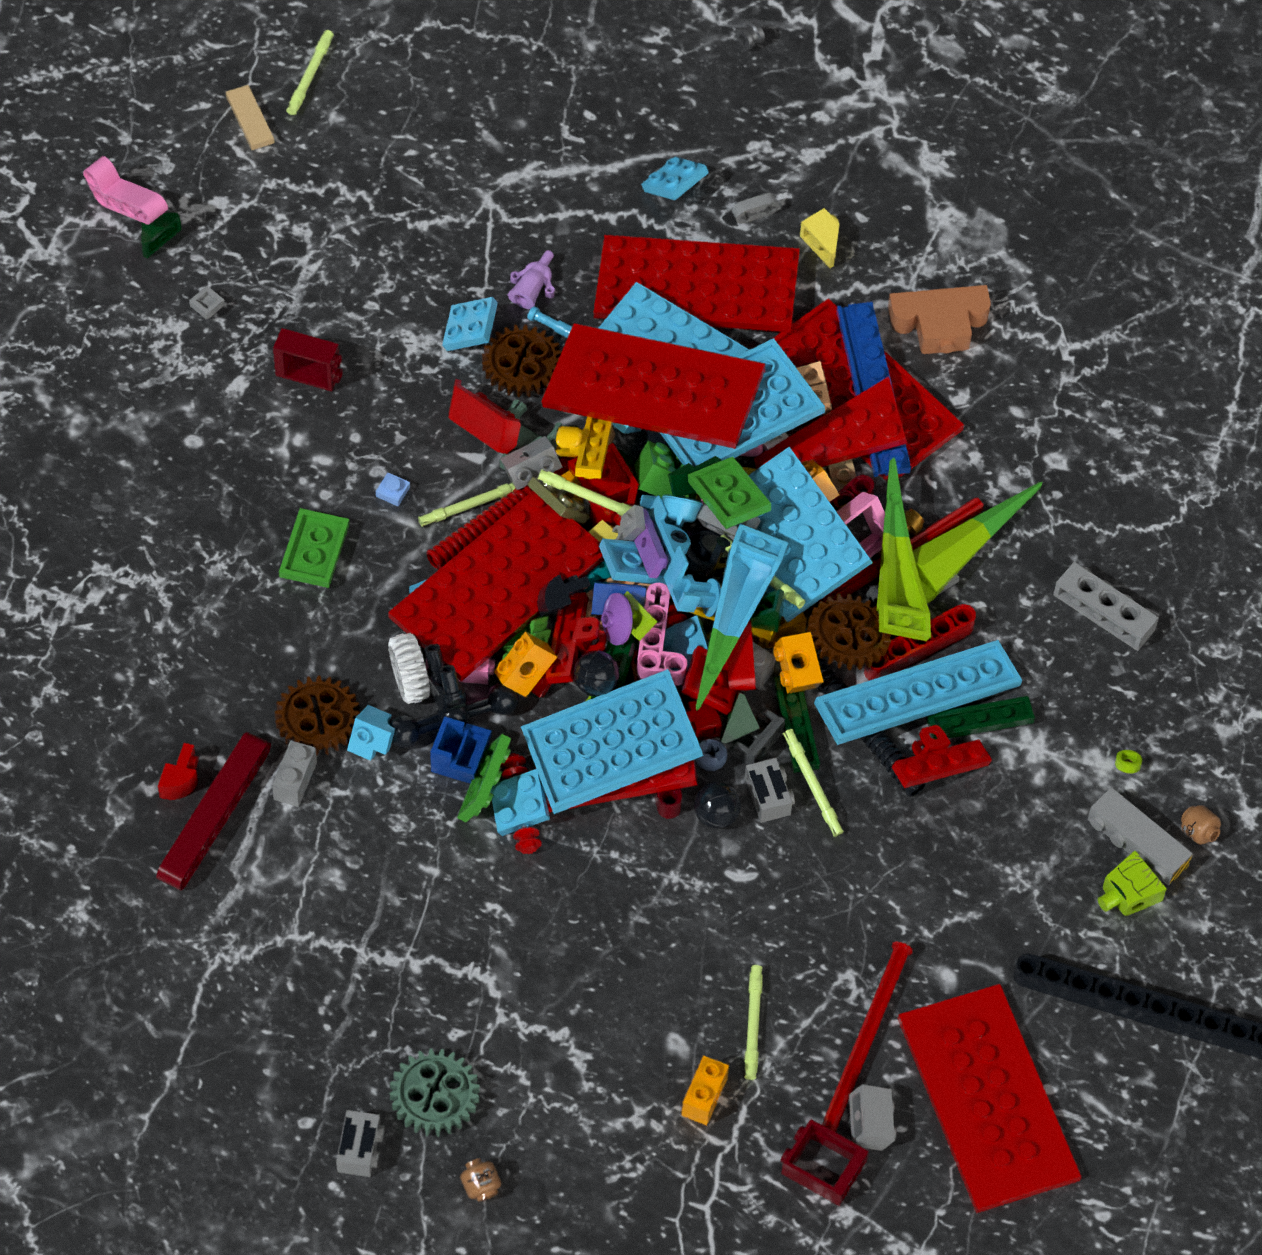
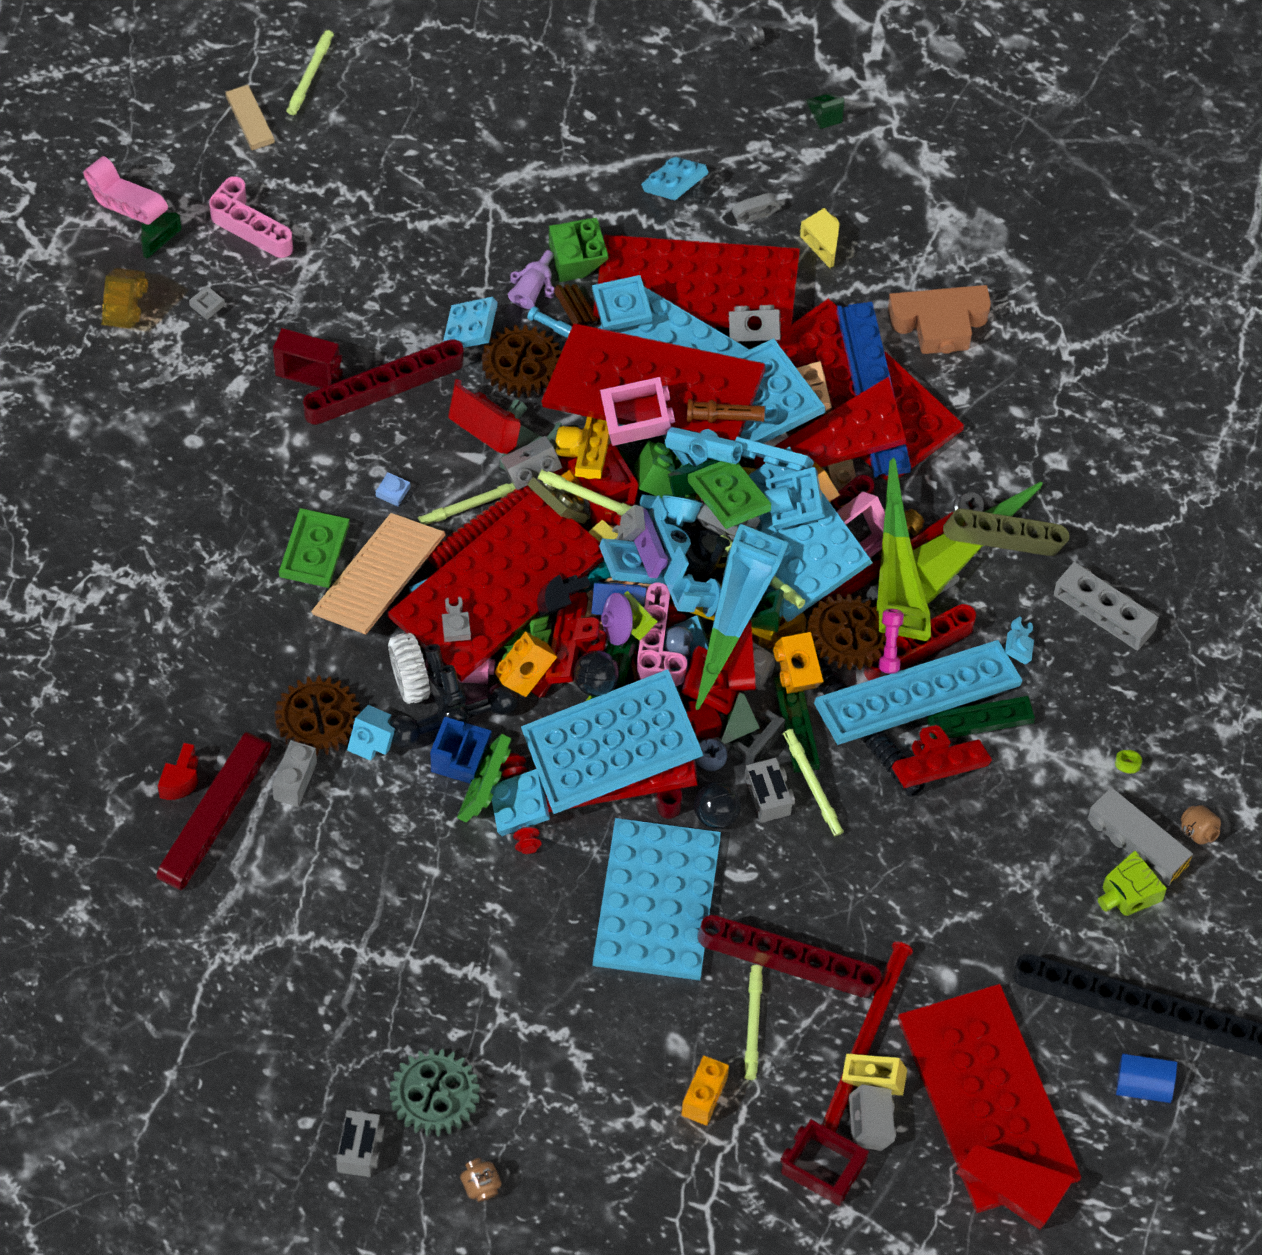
(121, 297): none -> clear yellow brick
(232, 214): none -> bright pink beam
(375, 389): none -> dark red beam
(378, 573): none -> light nougat window
(455, 624): none -> light grey plate
(575, 305): none -> reddish brown tile
(577, 248): none -> bright green slope
(622, 303): none -> medium azure plate
(642, 429): none -> bright pink window
(656, 898): none -> medium azure plate
(678, 640): none -> sand blue piece
(703, 445): none -> medium azure piece
(712, 411): none -> dark orange pin
(770, 324): none -> light grey brick
(774, 455): none -> medium azure plate
(795, 498): none -> medium azure plate
(802, 952): none -> dark red beam
(827, 109): none -> dark green slope
(875, 1071): none -> light yellow slope
(892, 620): none -> dark pink piece
(962, 502): none -> flat silver wheel
(1006, 532): none -> olive beam
(1015, 1183): none -> red slope
(1018, 643): none -> medium azure plate
(1146, 1078): none -> blue brick

